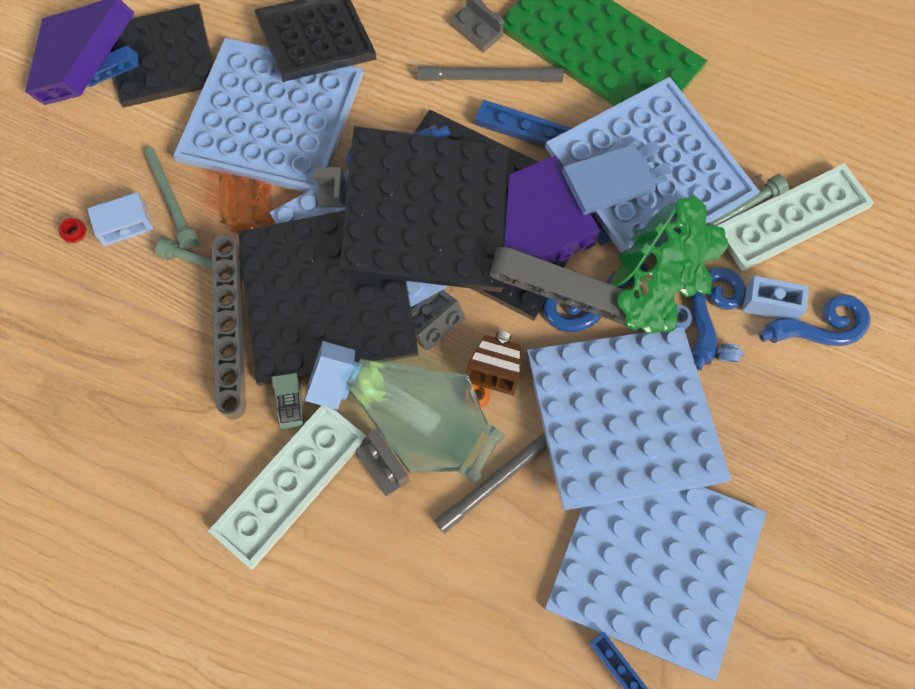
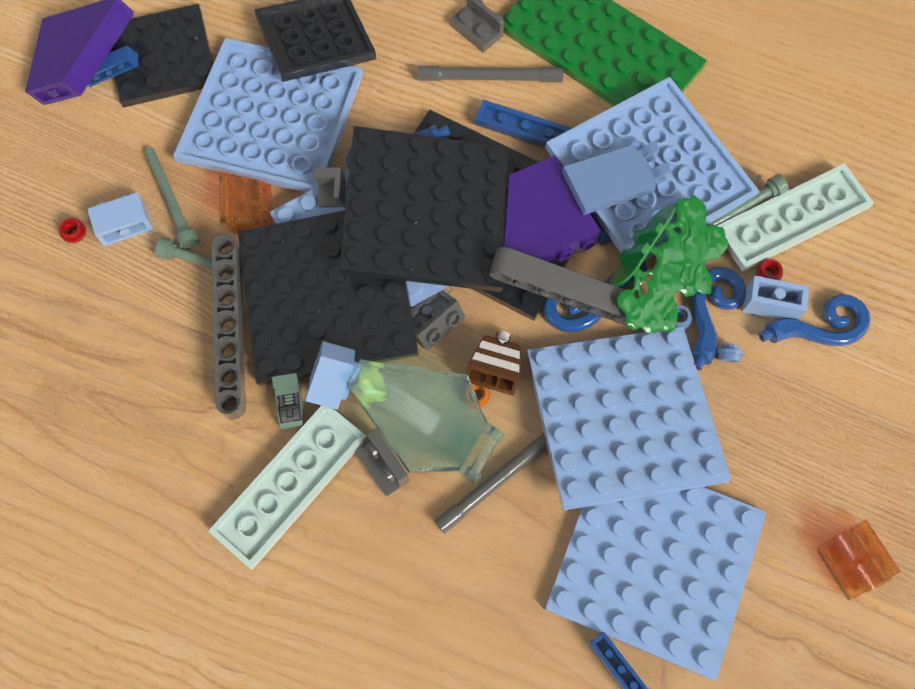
(772, 266): none -> red plate
(857, 560): none -> clear orange plate

